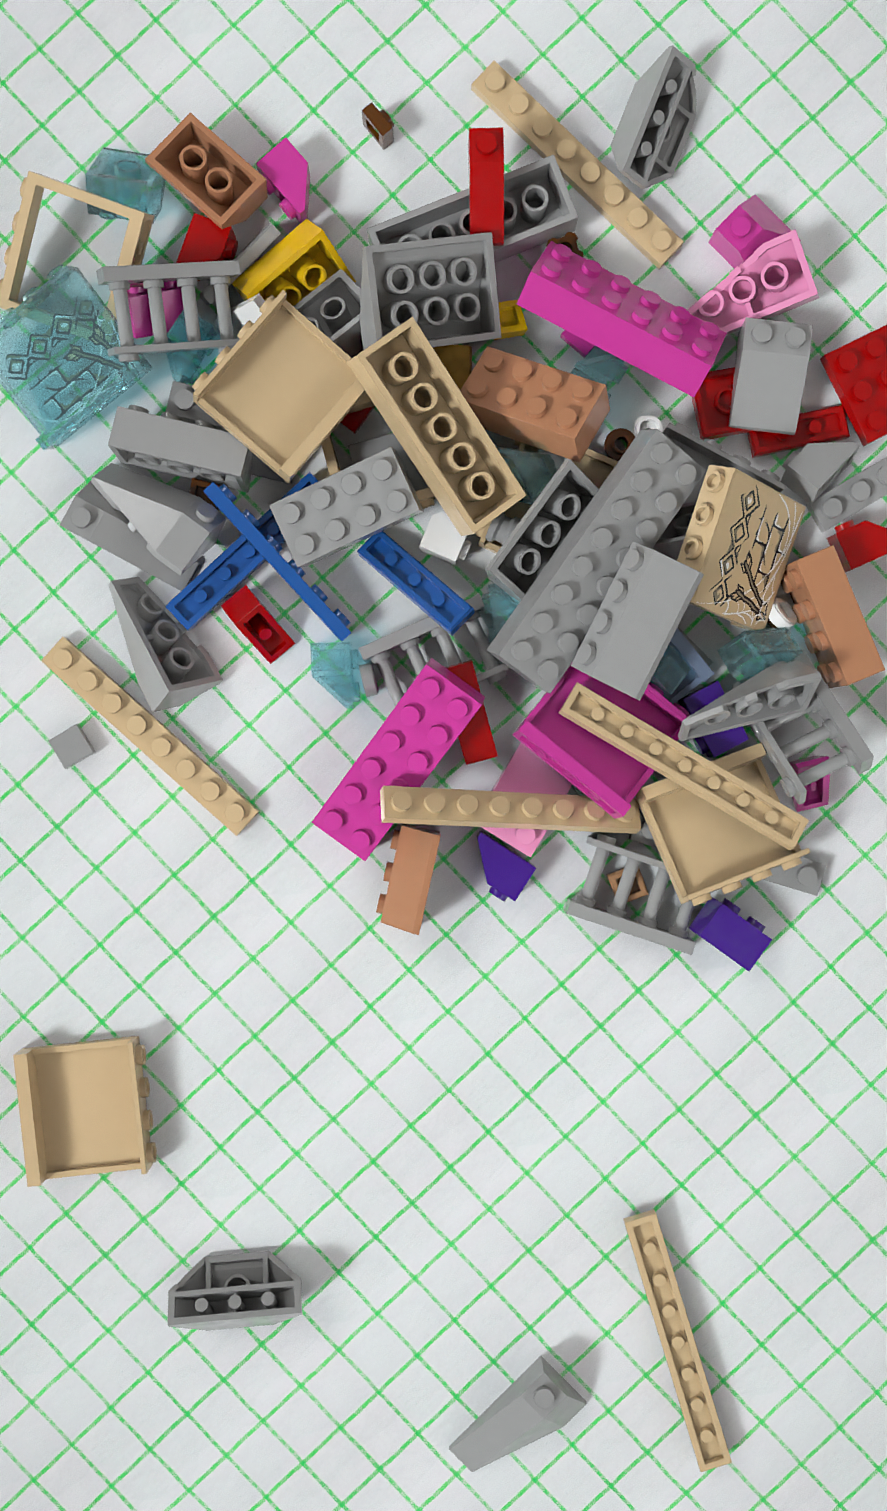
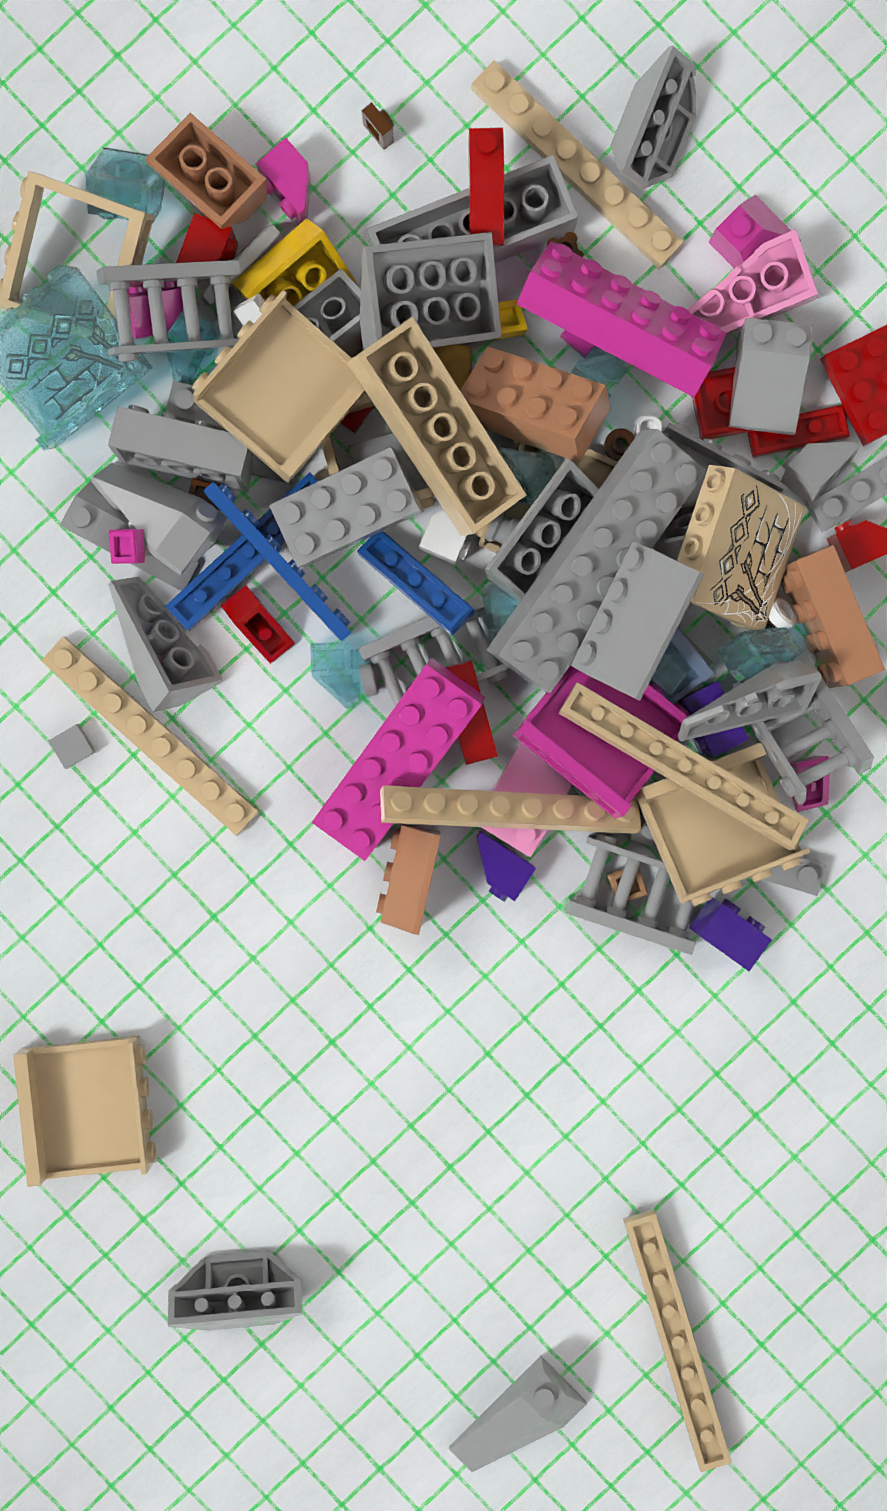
(127, 546): none -> dark pink tile

